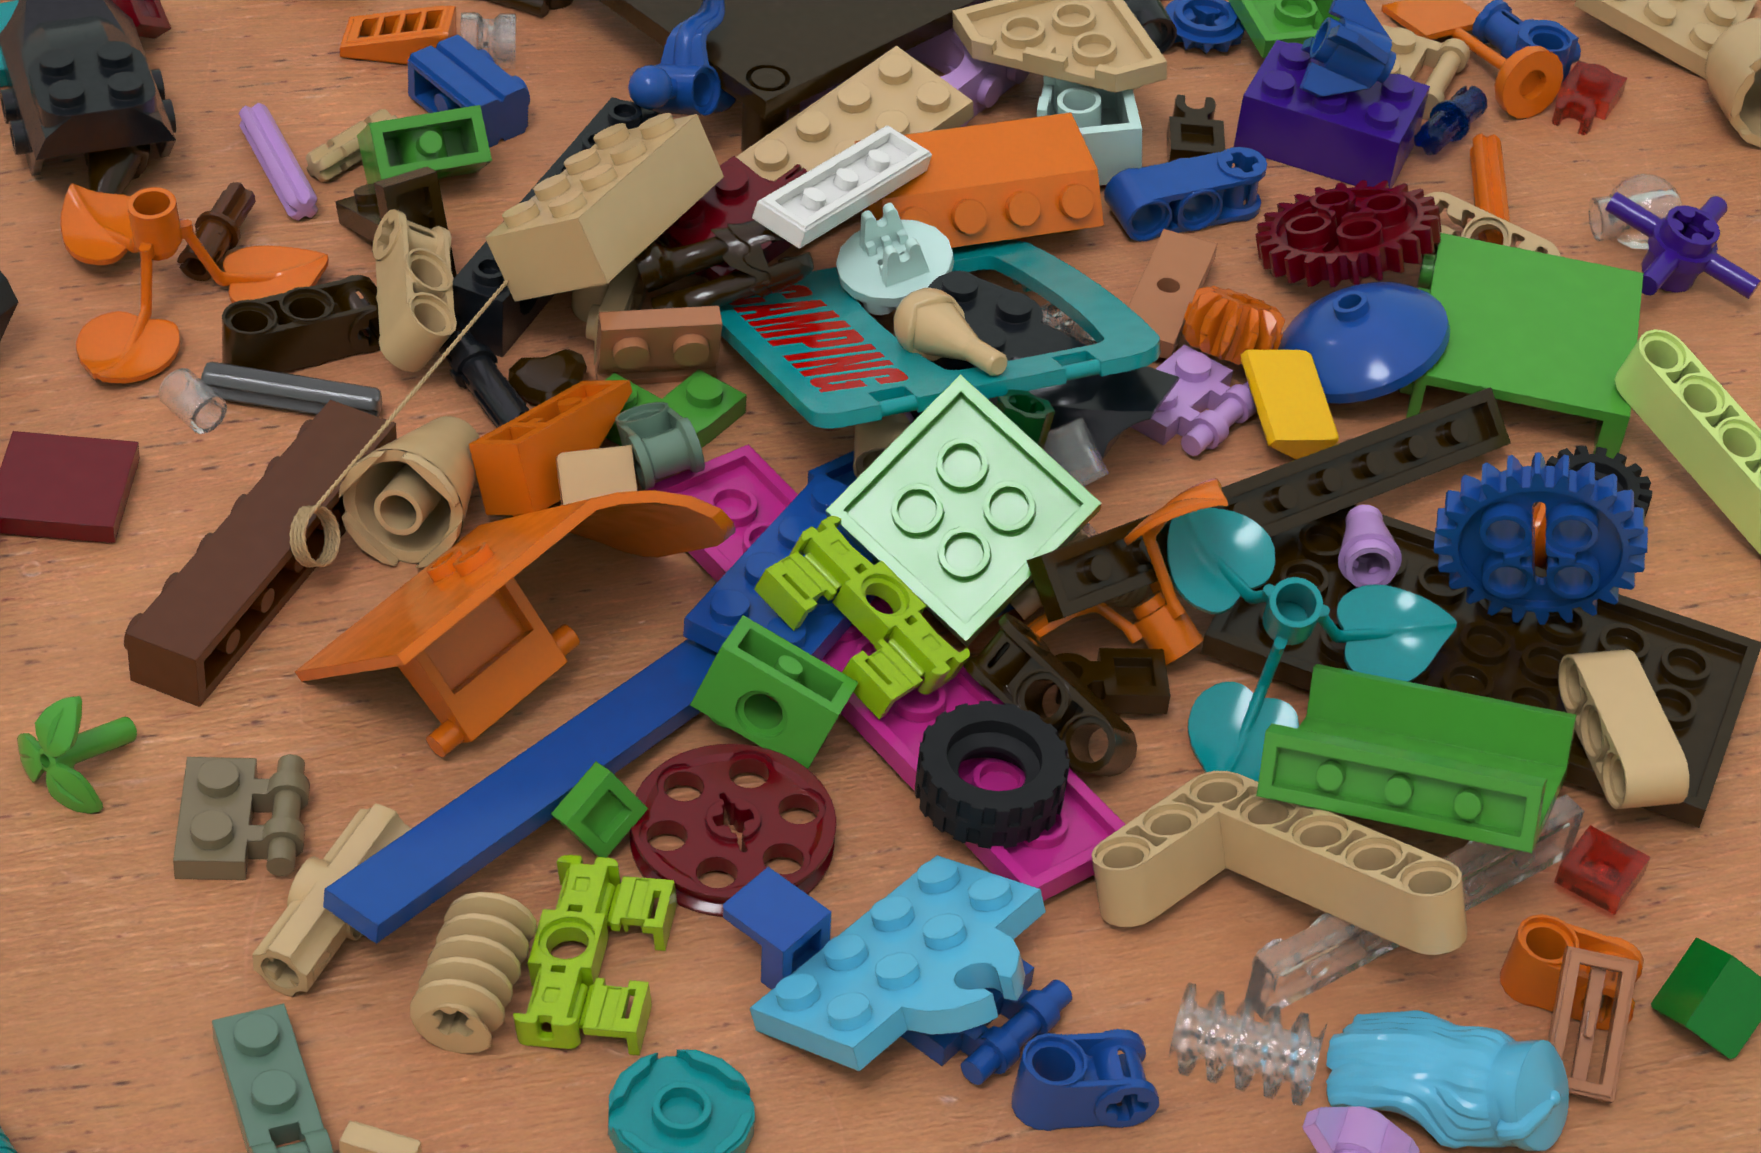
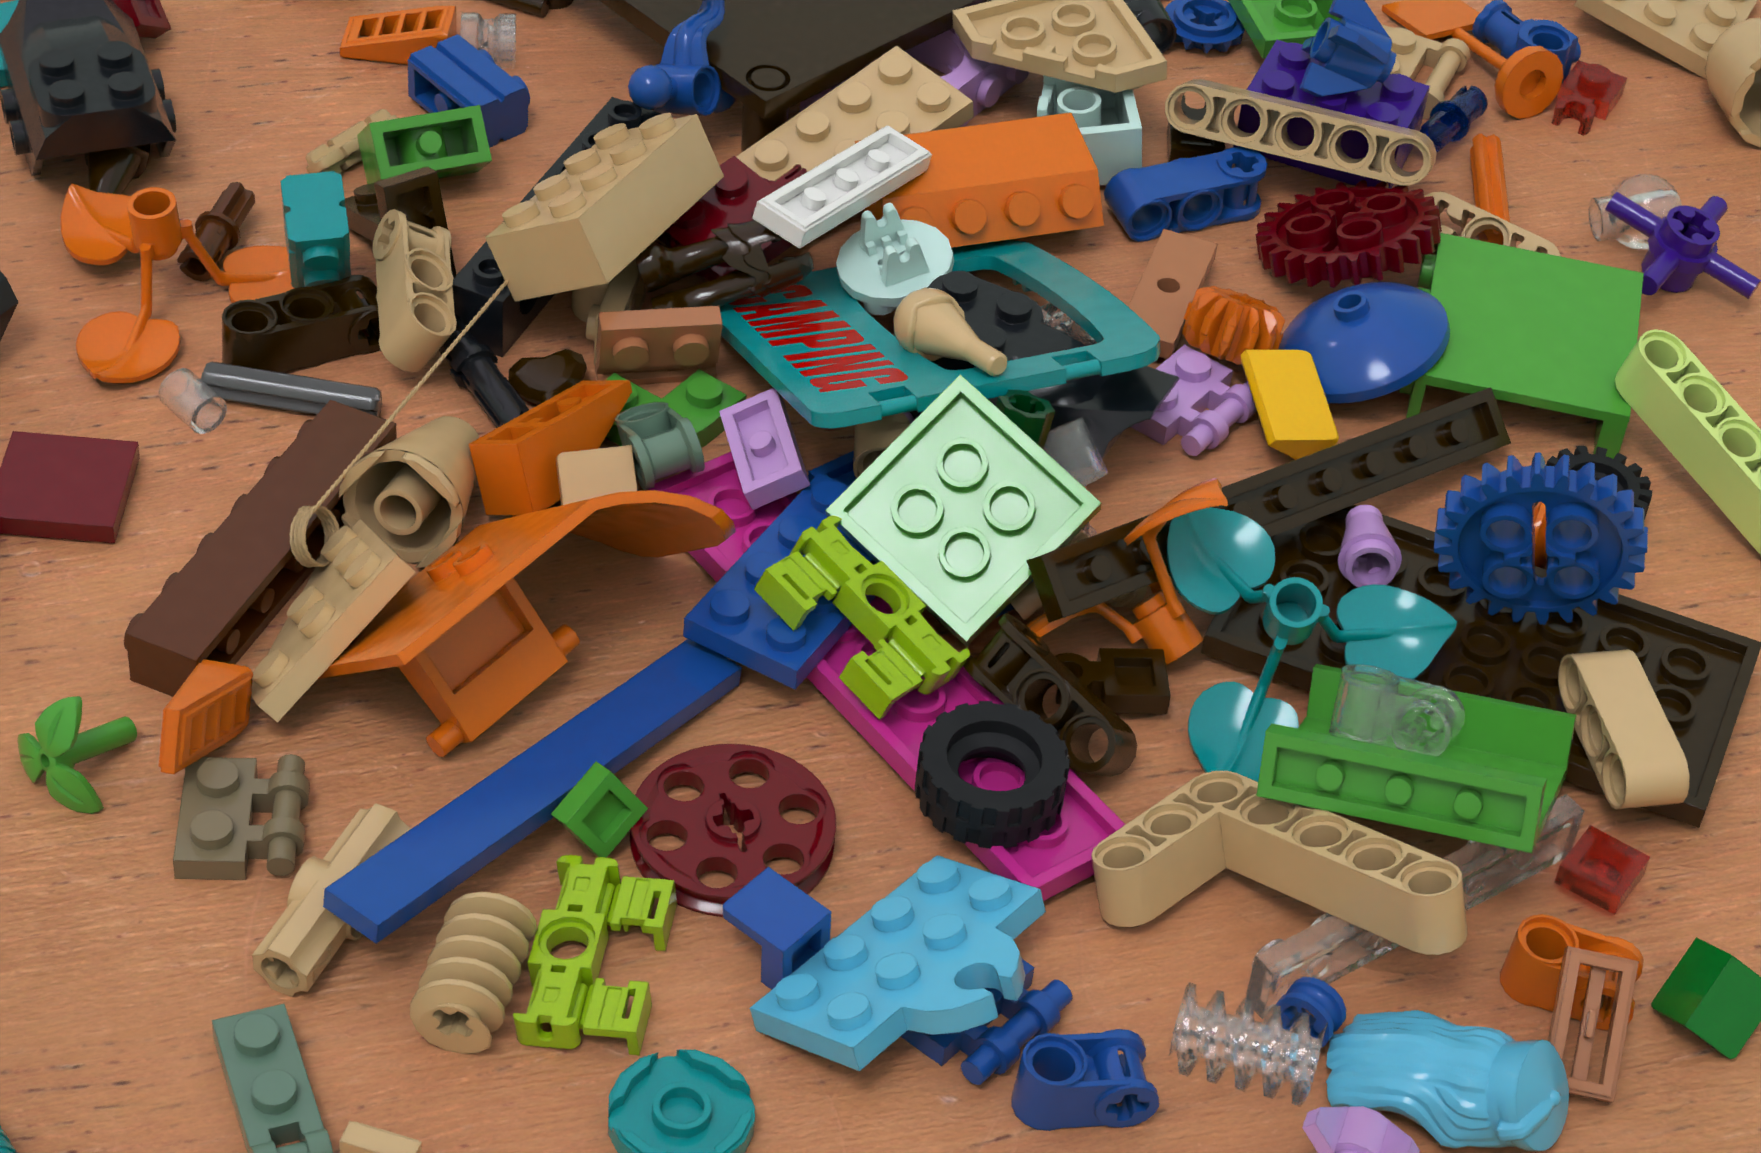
(204, 713): none -> orange slope
(278, 161): lavender axle -> none
(315, 228): none -> teal brick
(328, 615): none -> tan plate
(763, 664): bright green brick -> none
(764, 448): none -> lavender plate
(1273, 137): none -> tan beam
(1319, 1000): none -> blue bush
(1387, 709): none -> clear piece

